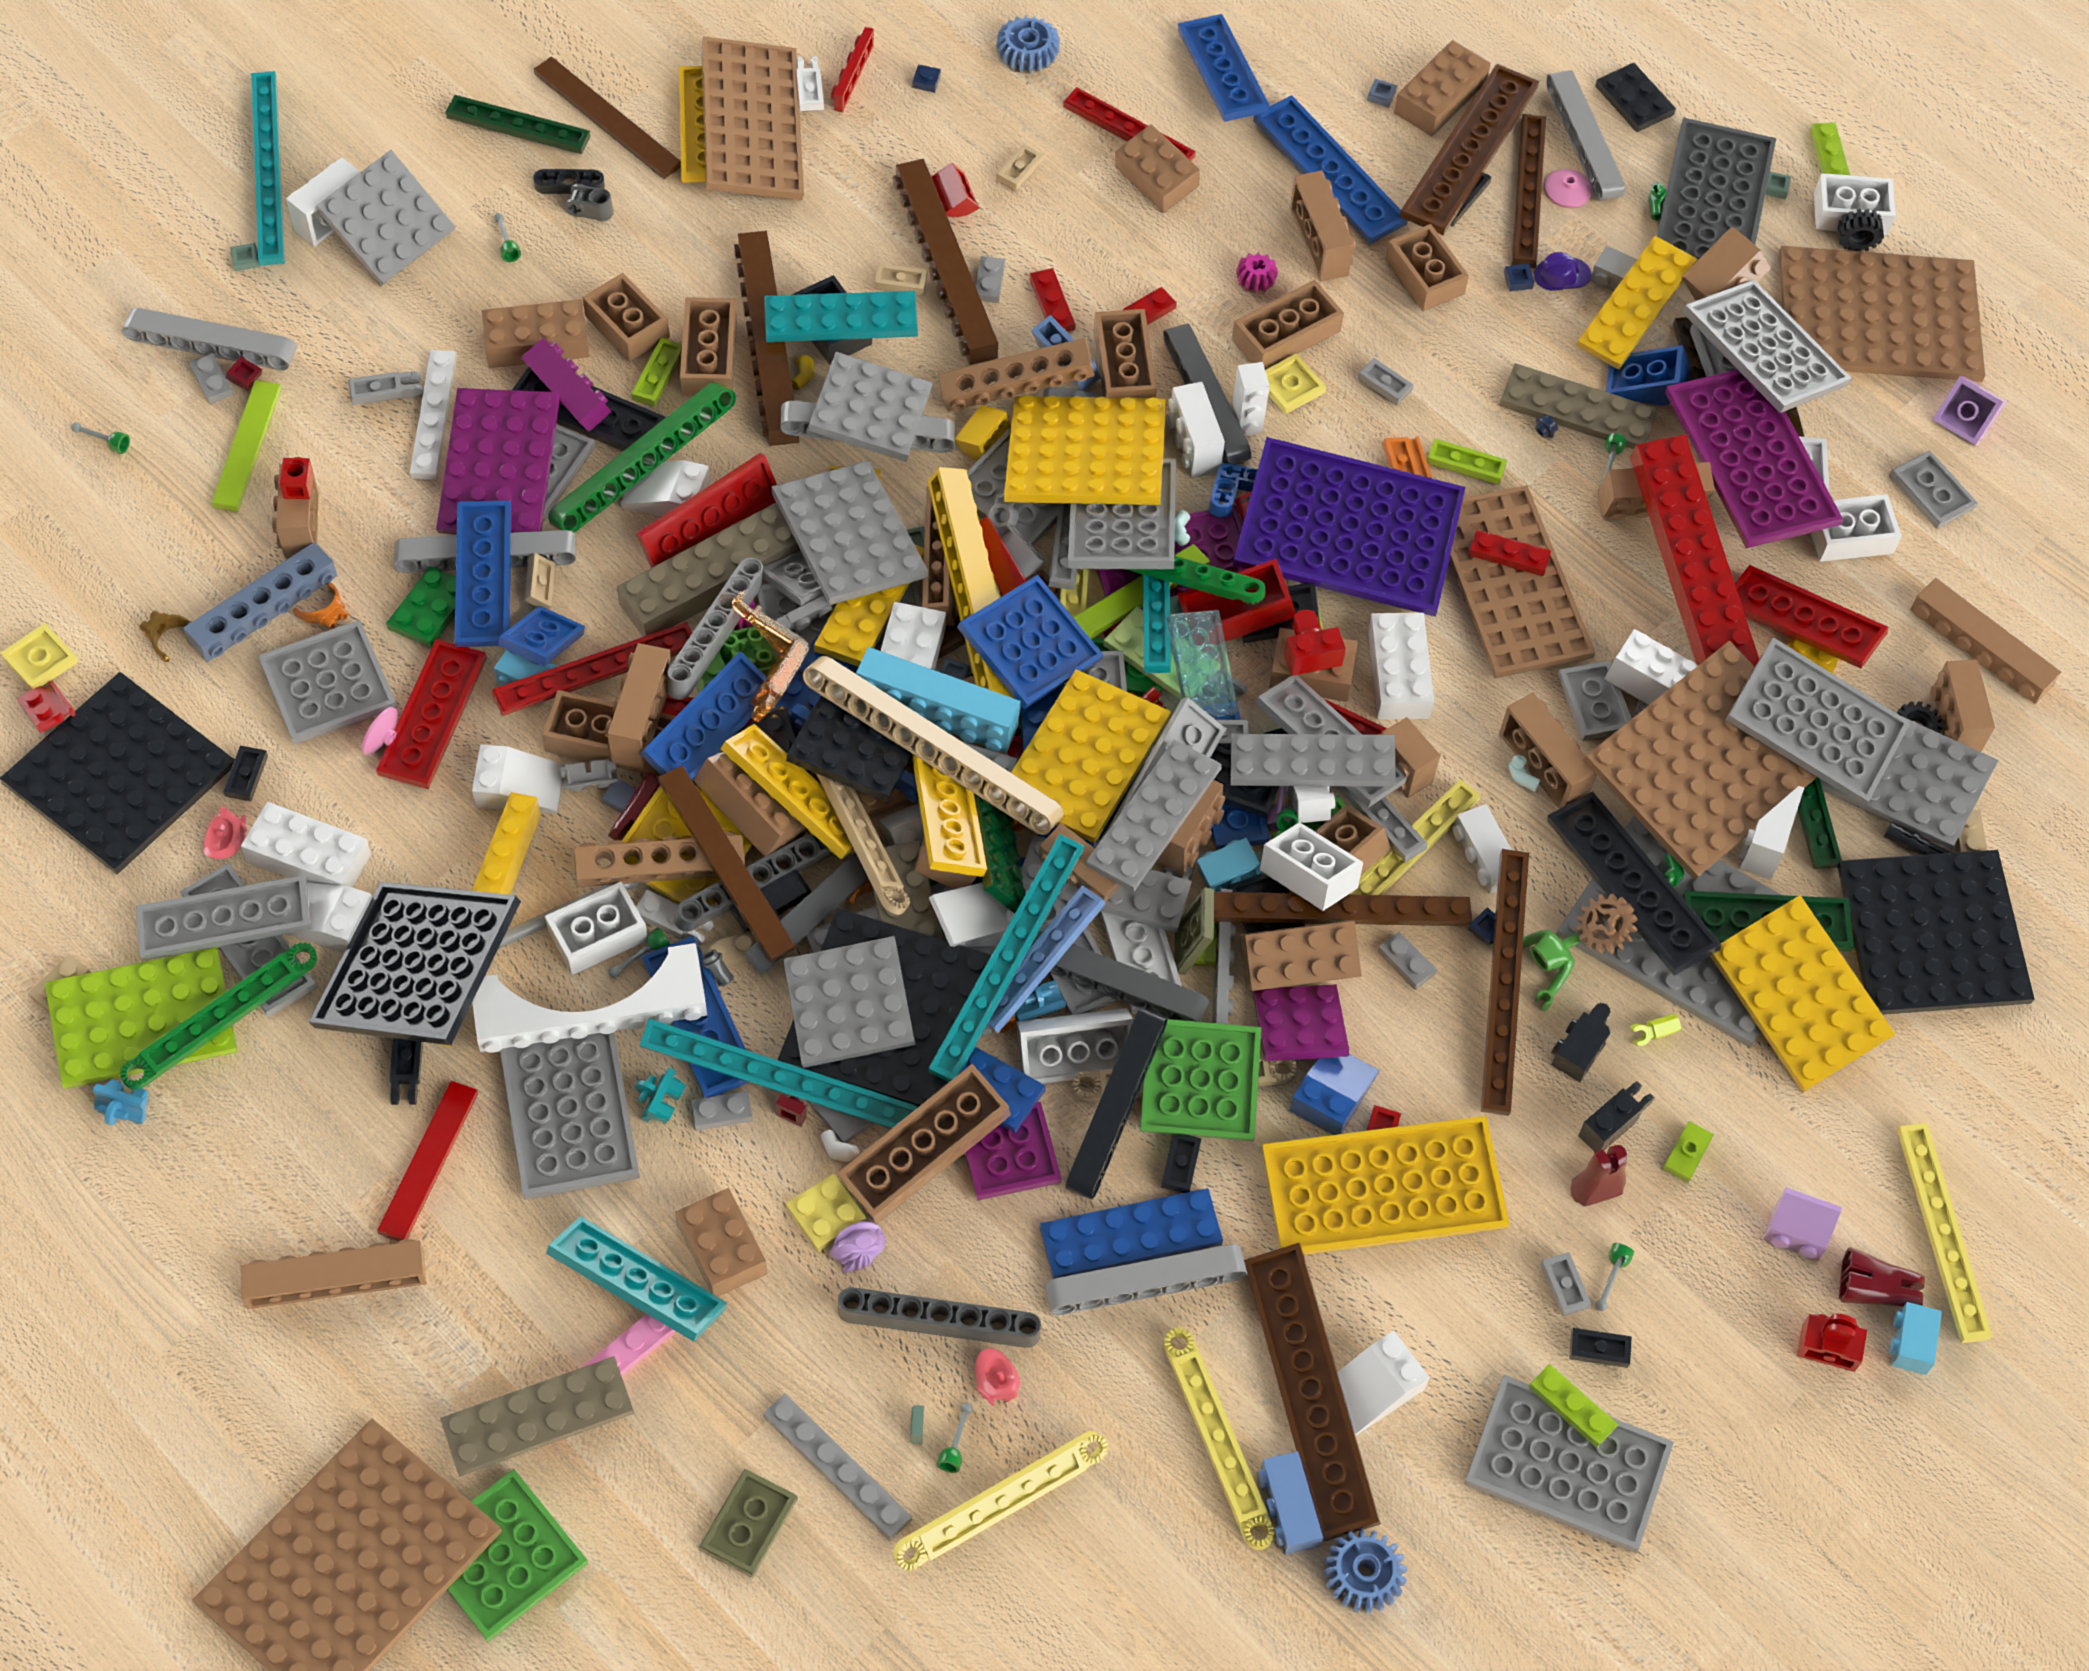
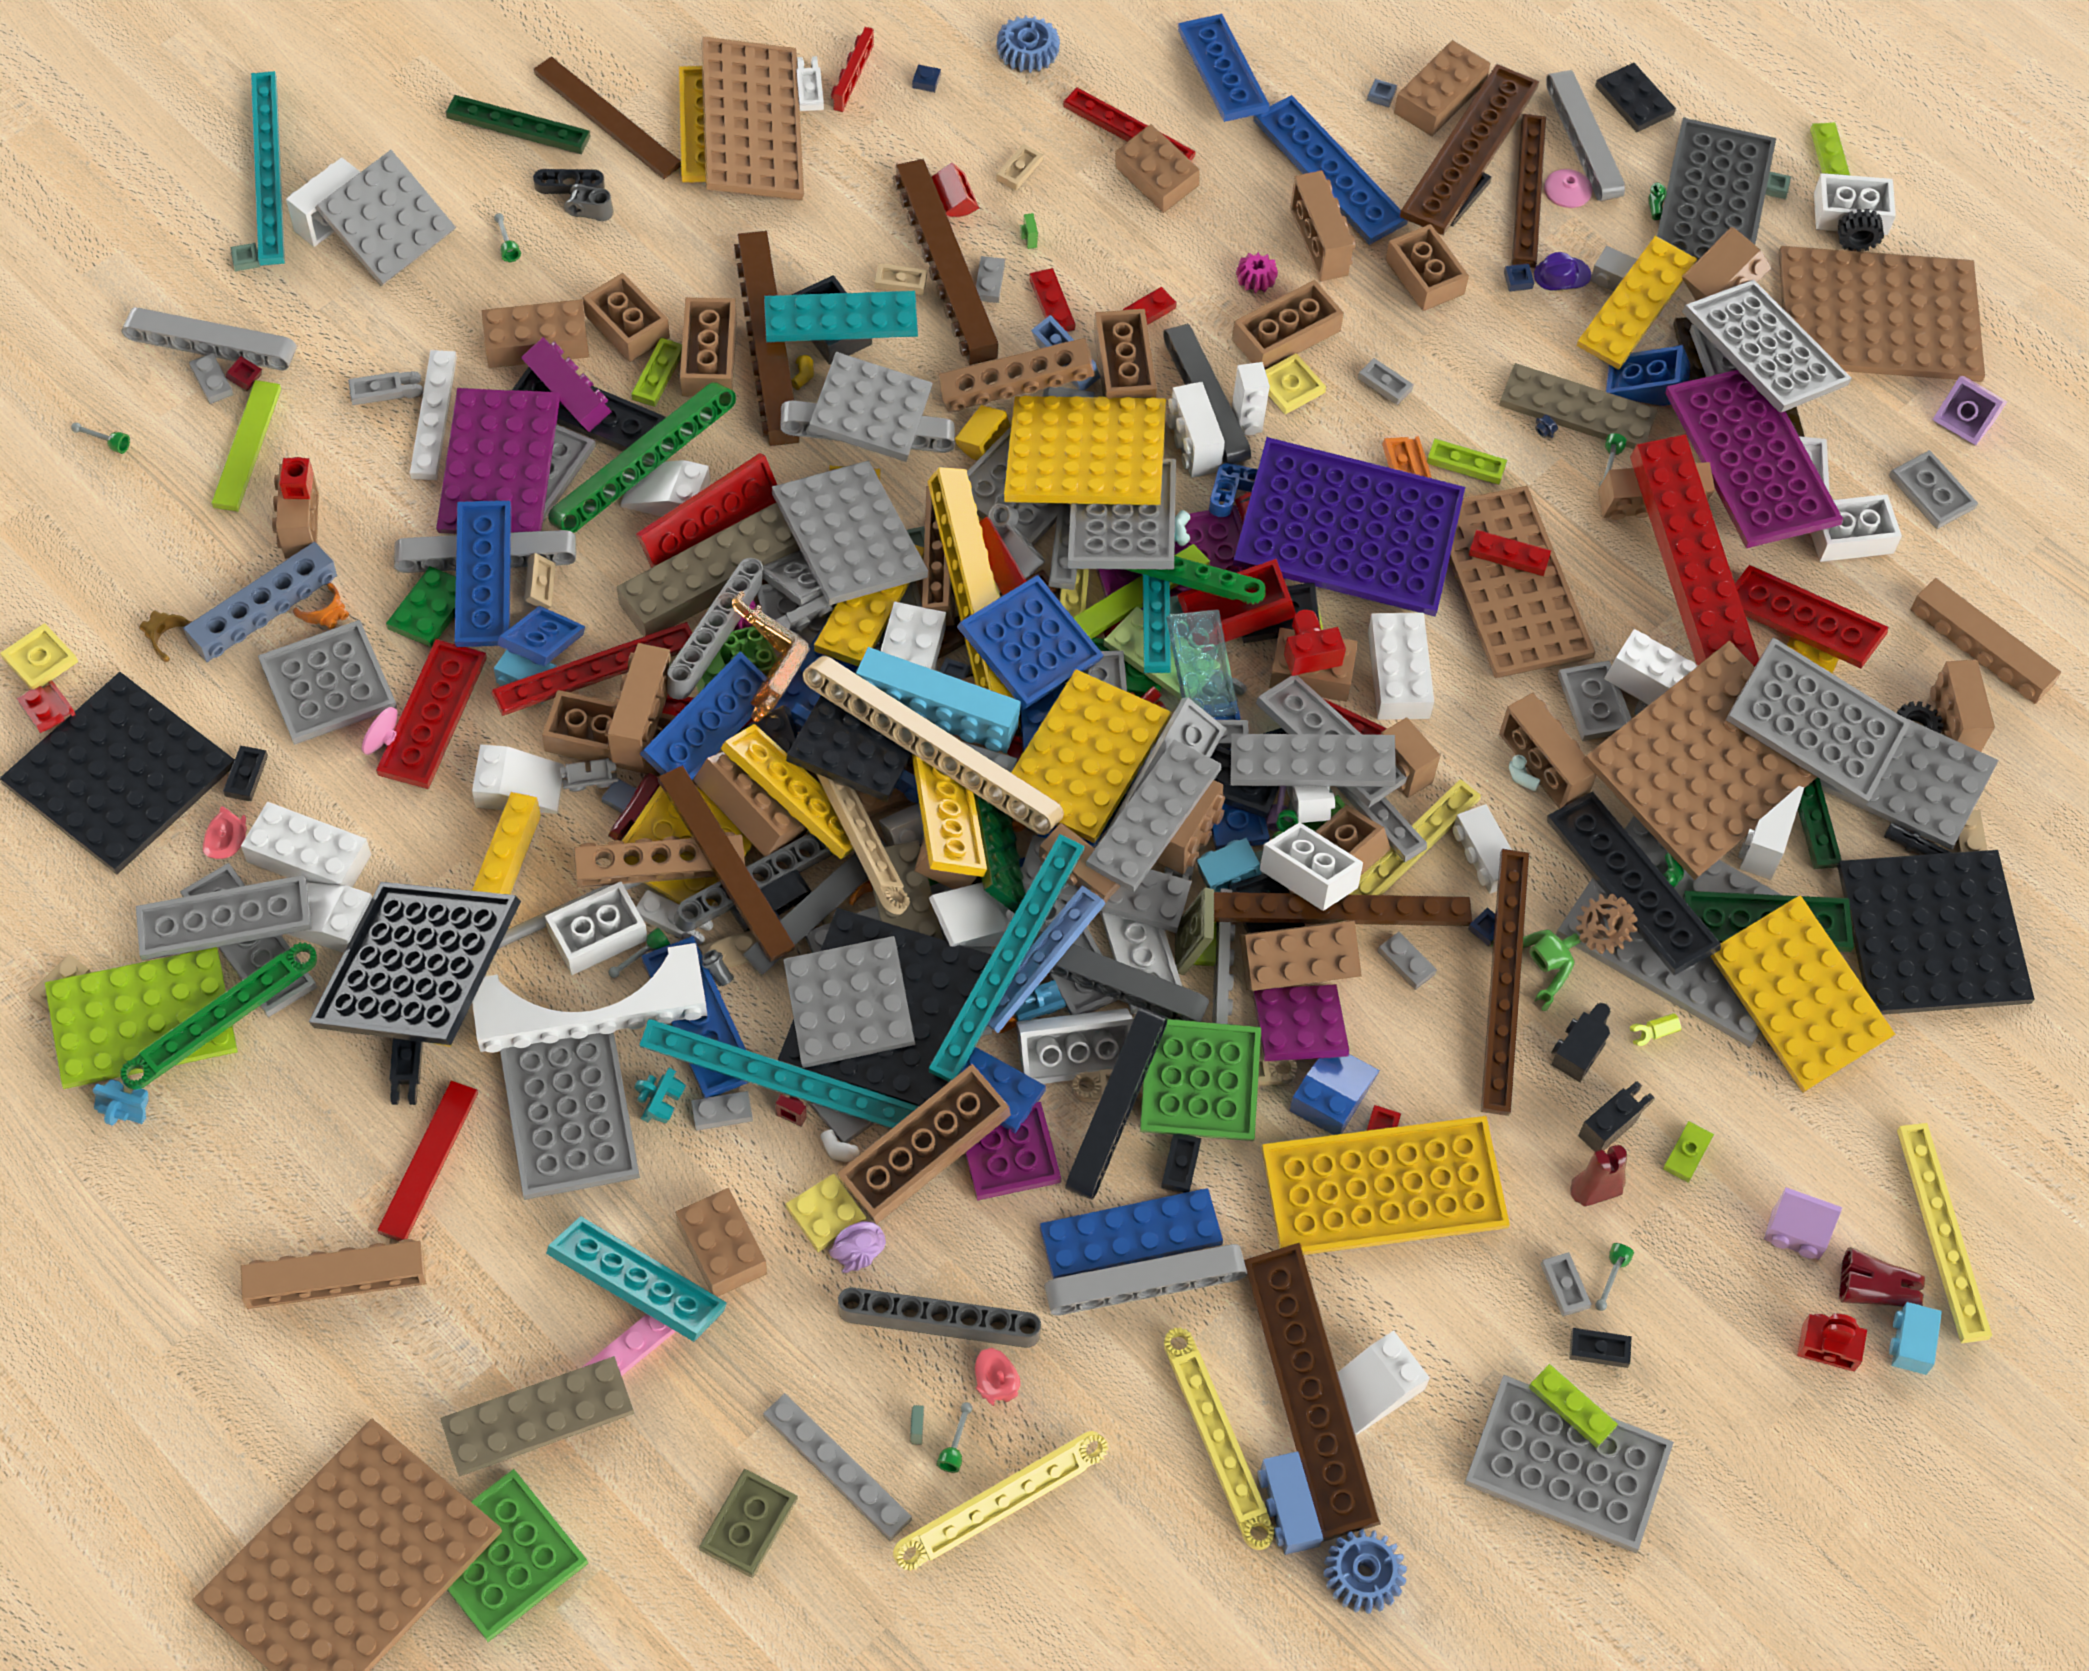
(1029, 231): none -> bright green plate

